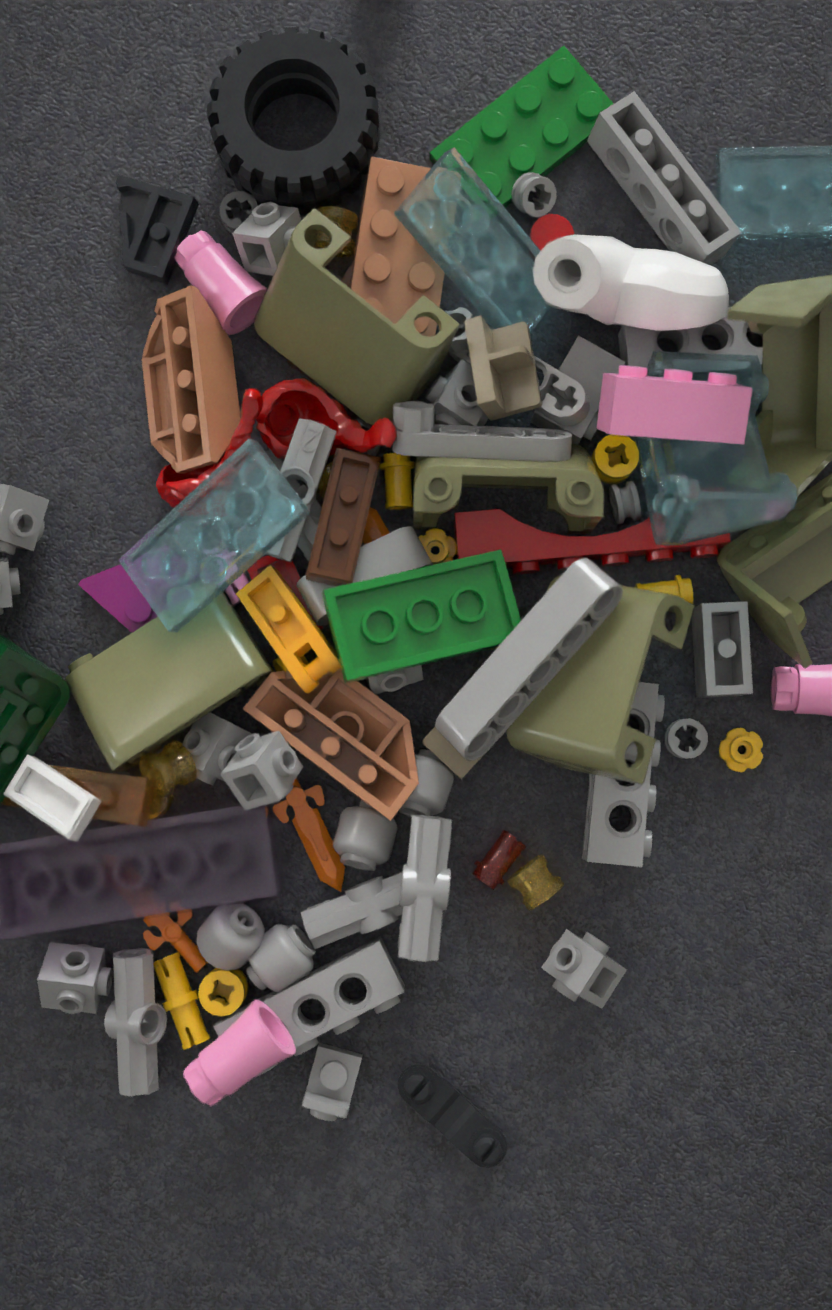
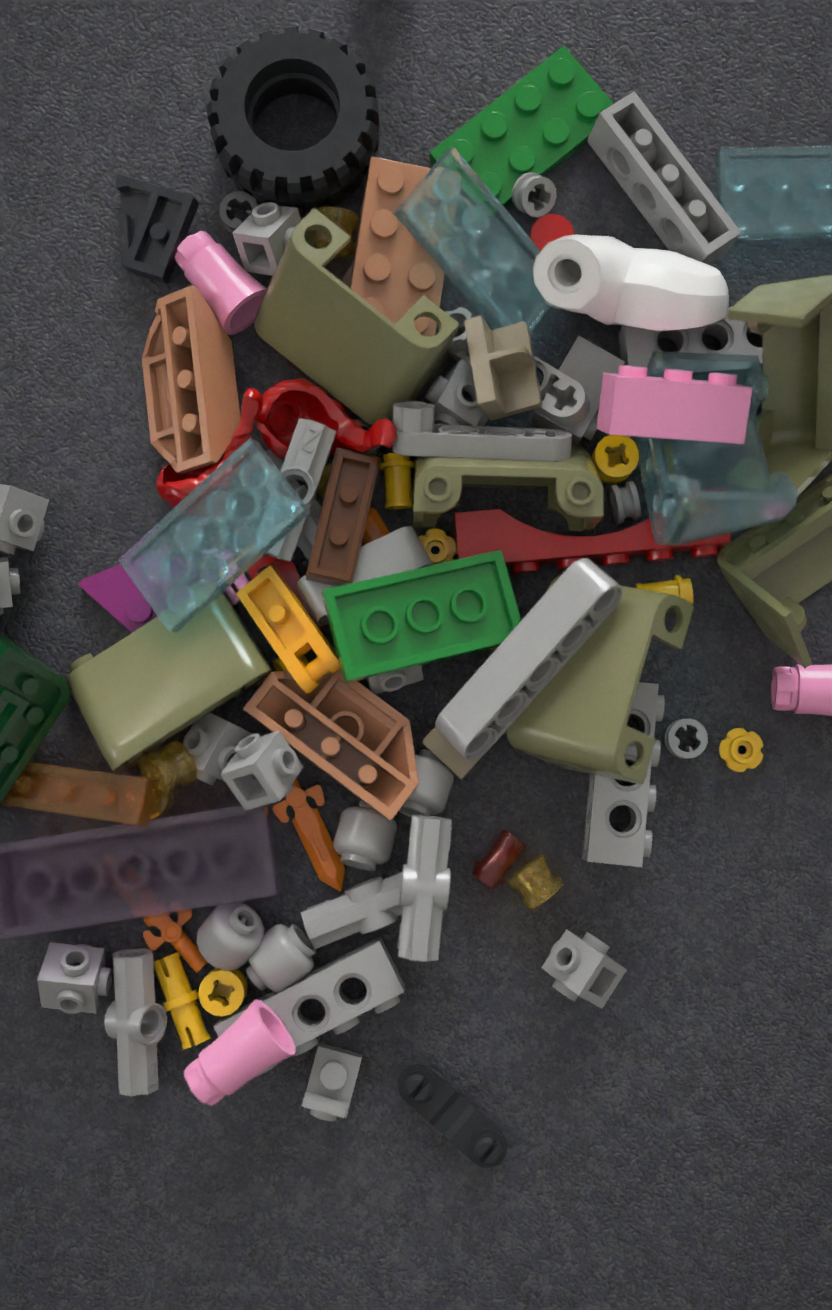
(52, 798): white tile -> none
(722, 649): light grey brick -> none

